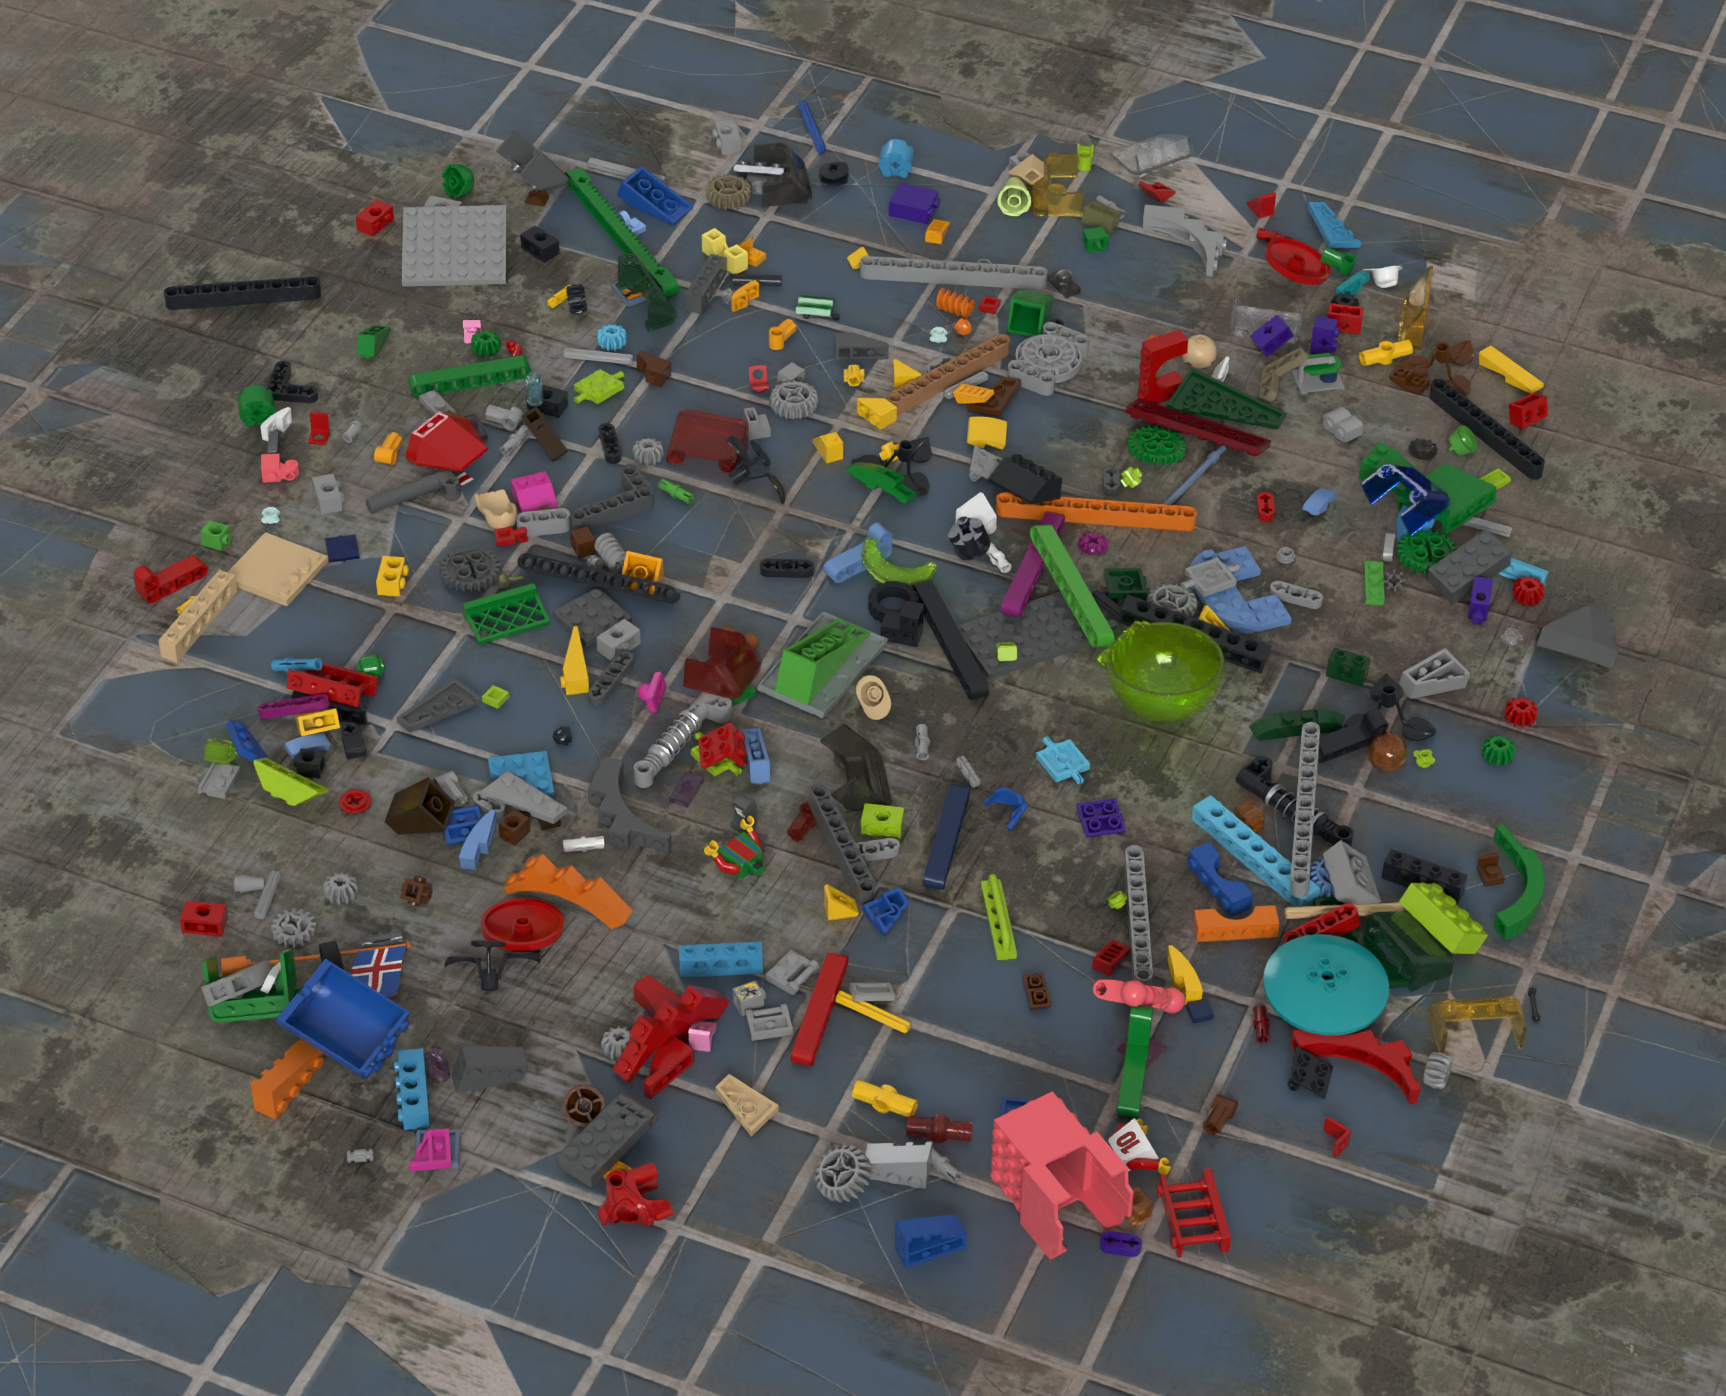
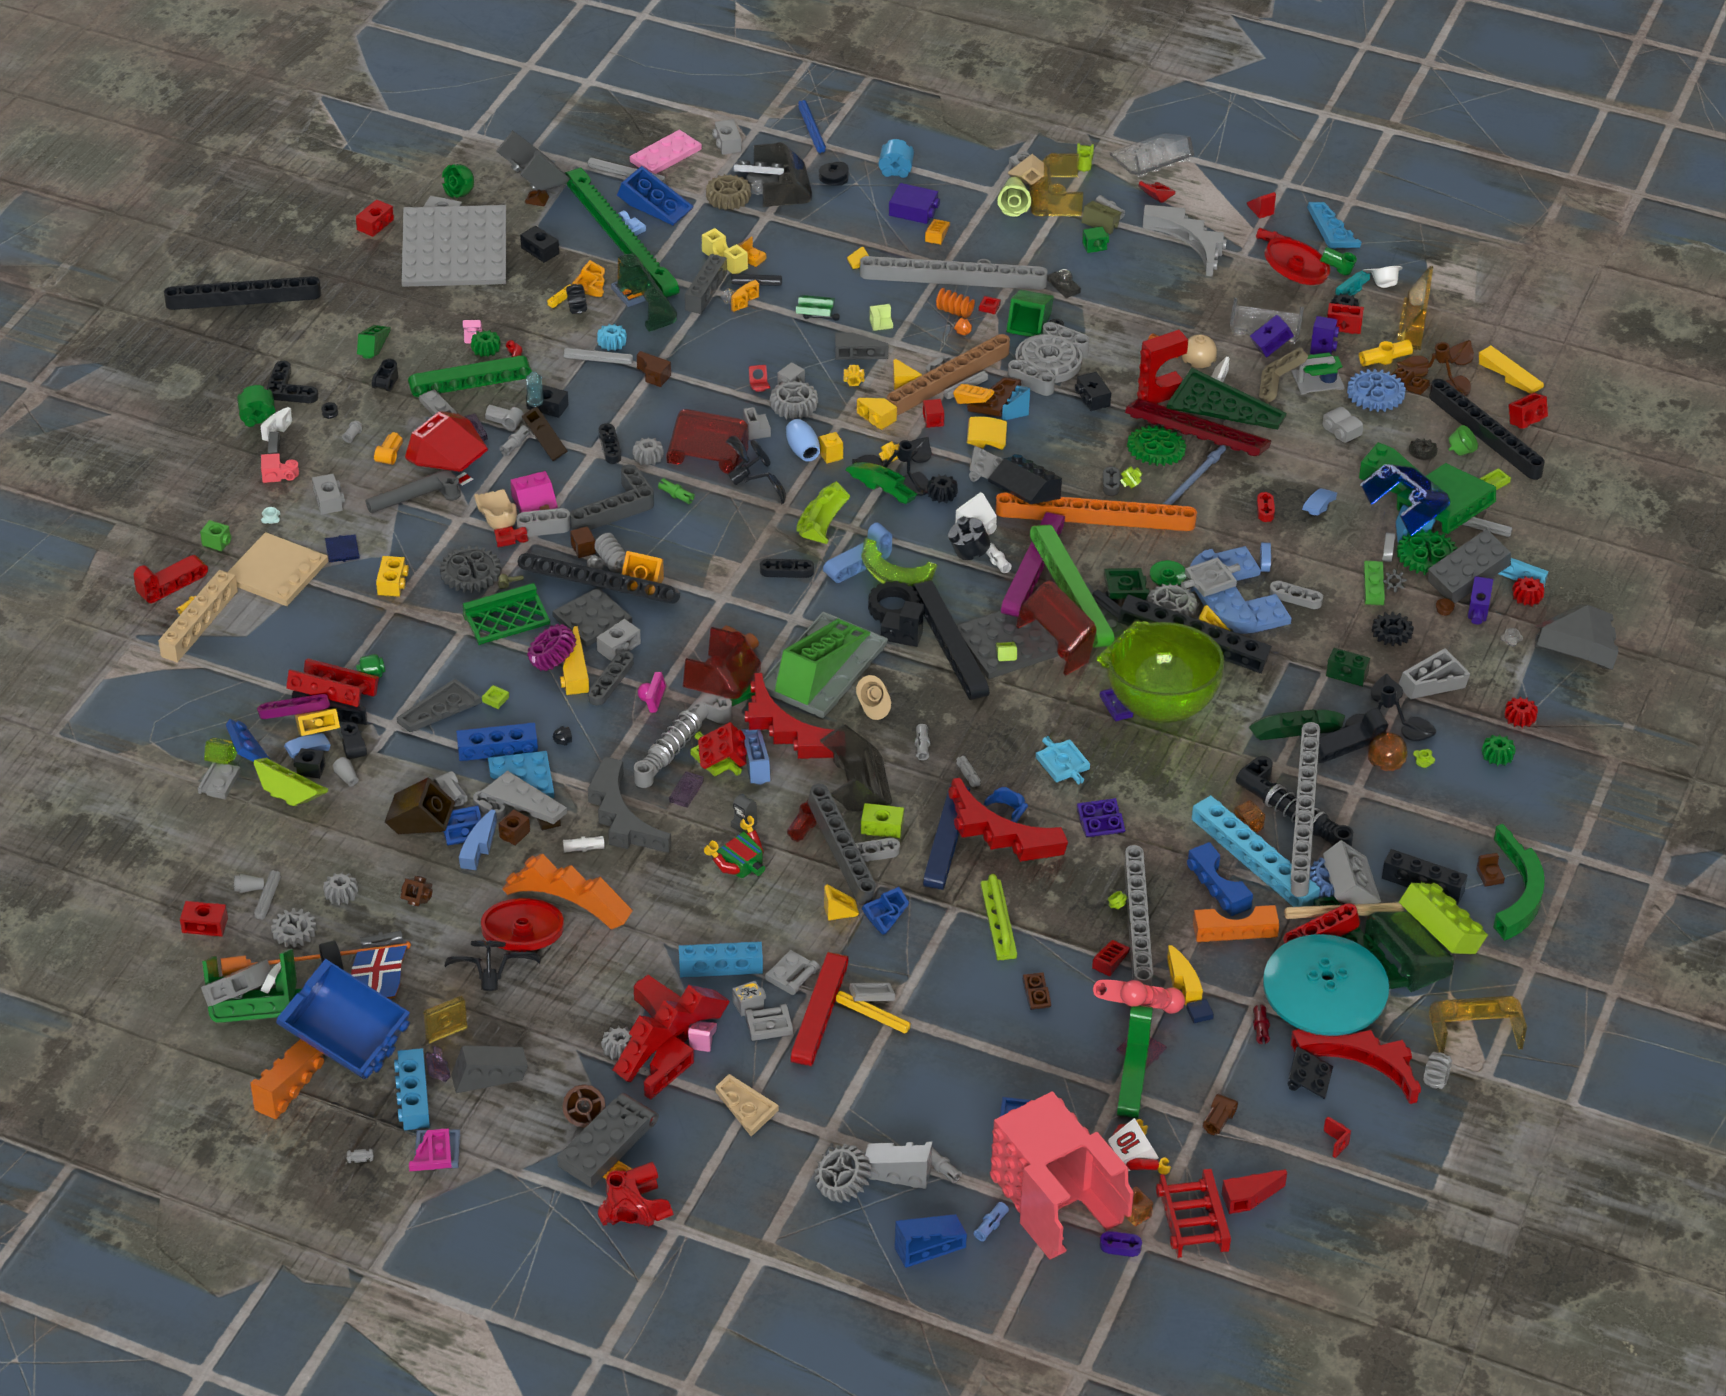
(296, 664): dark azure pin -> none
(319, 426): red bracket -> none
(327, 410): none -> black bush
(345, 770): none -> light grey cone
(357, 796): red gear -> none
(386, 375): none -> black piece
(445, 1019): none -> clear yellow tile
(496, 741): none -> blue brick
(551, 647): none -> magenta gear
(591, 279): none -> light orange slope
(598, 386): lime plate -> none
(666, 152): none -> bright pink plate
(780, 334): light orange piece -> none
(785, 729): none -> red arch
(802, 440): none -> light blue piece
(821, 511): none -> lime windscreen
(880, 317): none -> yellowish green panel
(884, 1098): yellow piece -> none
(933, 413): none -> red brick
(938, 335): light aqua plate -> none
(939, 1128): clear red piece -> none
(942, 488): none -> black gear
(991, 1221): none -> medium blue pin
(998, 832): none -> red arch
(1018, 404): none -> dark azure slope
(1063, 621): none -> clear red windscreen
(1092, 548): magenta gear -> none
(1093, 391): none -> black brick
(1114, 706): none -> dark purple plate
(1167, 572): none -> green dish
(1249, 1191): none -> red slope
(1265, 557): none -> medium blue beam
(1285, 555): light grey plate -> none
(1376, 390): none -> medium blue gear
(1392, 629): none -> black gear
(1445, 606): none -> reddish brown plate
(1532, 992): black hinge -> none

